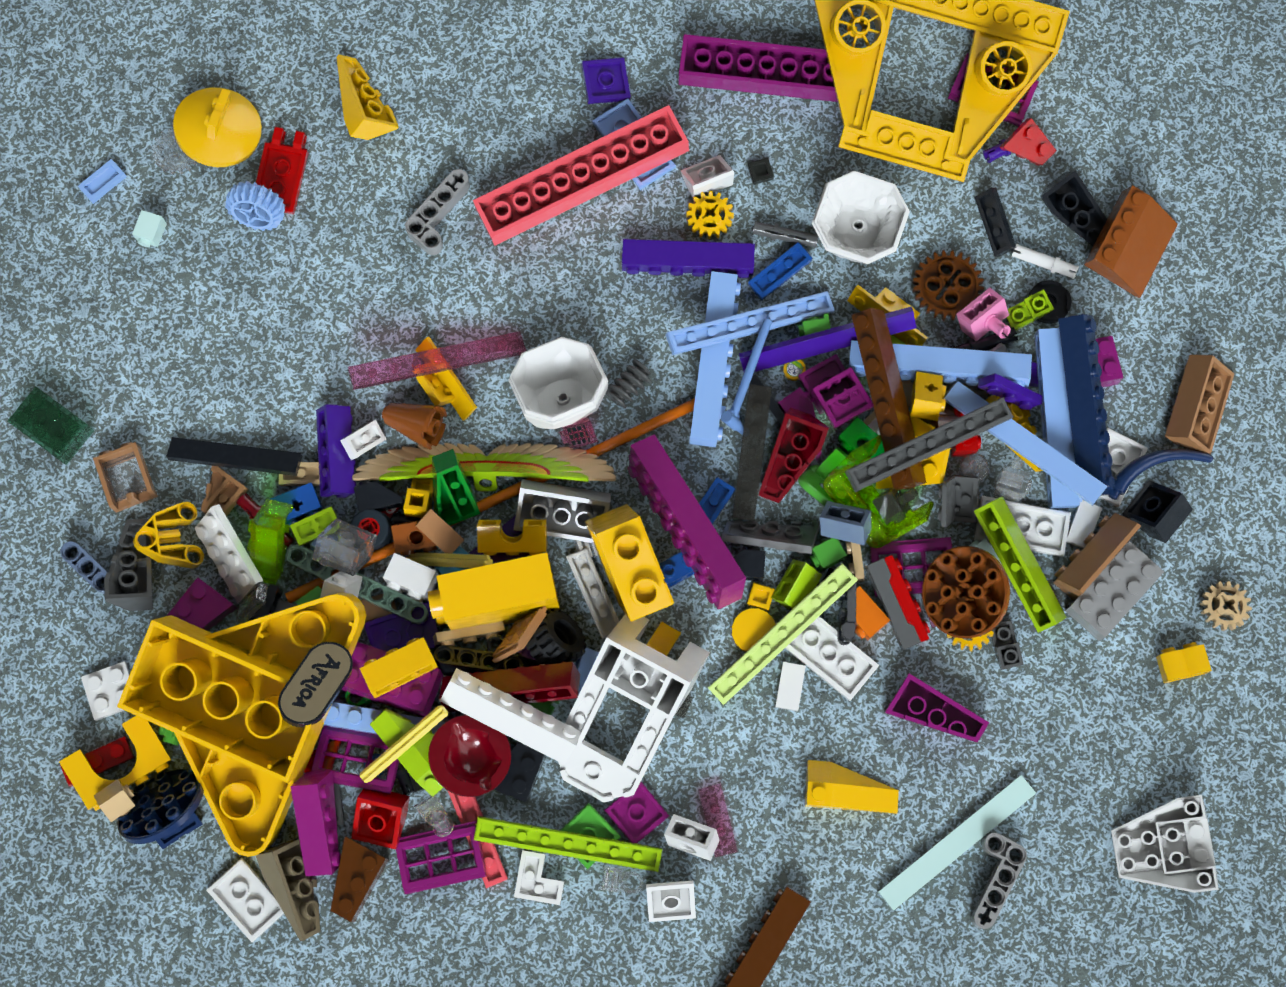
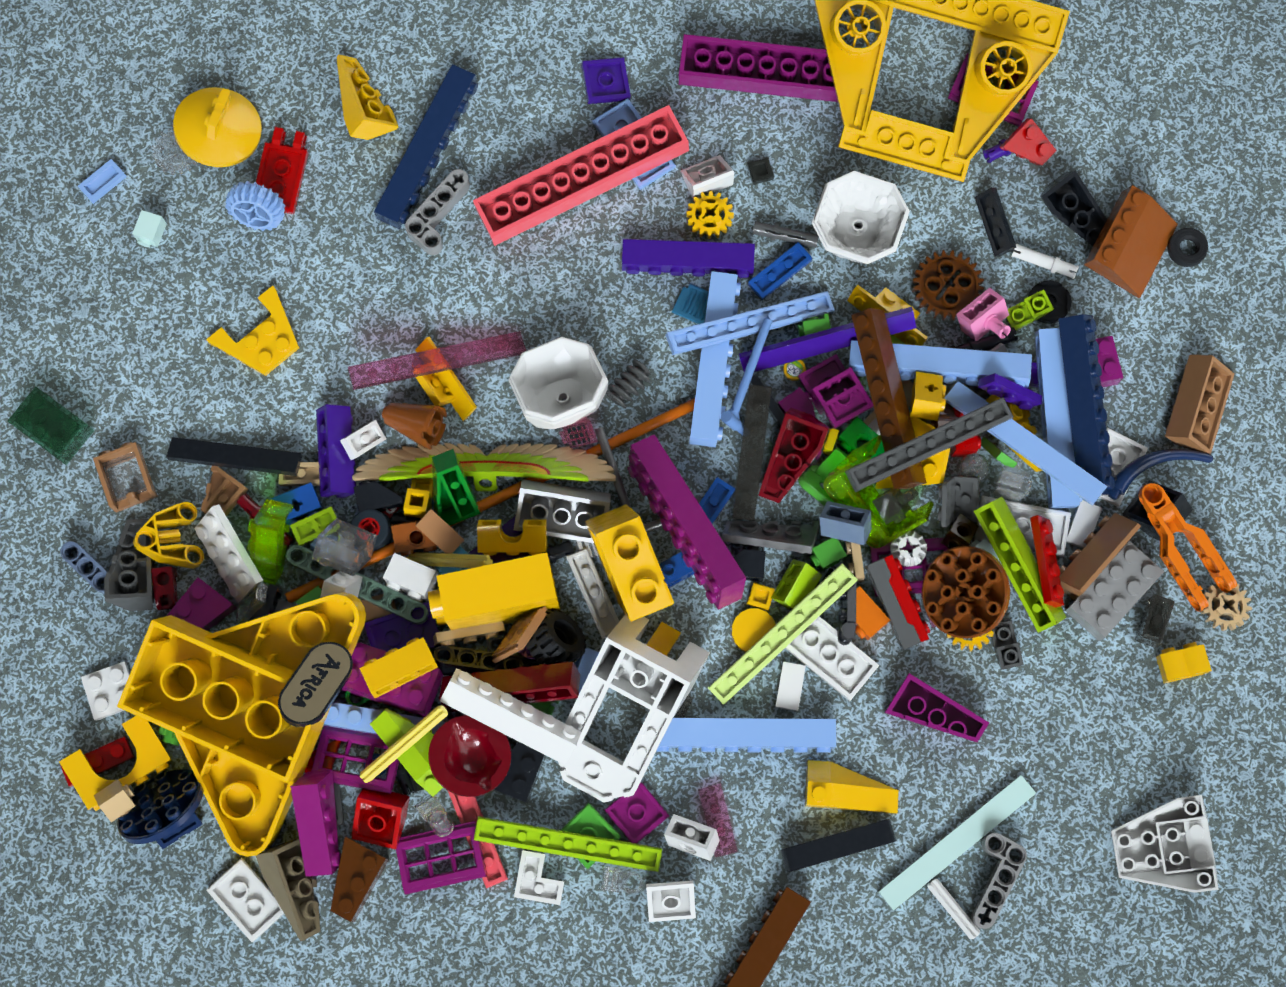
(165, 587): none -> dark red leg
(267, 343): none -> yellow wing
(426, 146): none -> dark blue brick
(559, 551): none -> black pin
(622, 495): none -> flat silver bar
(692, 304): none -> dark azure window
(750, 734): none -> light blue brick
(830, 442): none -> yellow tile
(838, 845): none -> black beam
(904, 557): none -> white gear
(953, 908): none -> white axle
(959, 532): none -> dark brown brick
(996, 452): none -> bright green tile
(1047, 562): none -> red plate
(1155, 621): none -> clear smoke brick
(1168, 520): none -> orange piece
(1187, 234): none -> black tyre

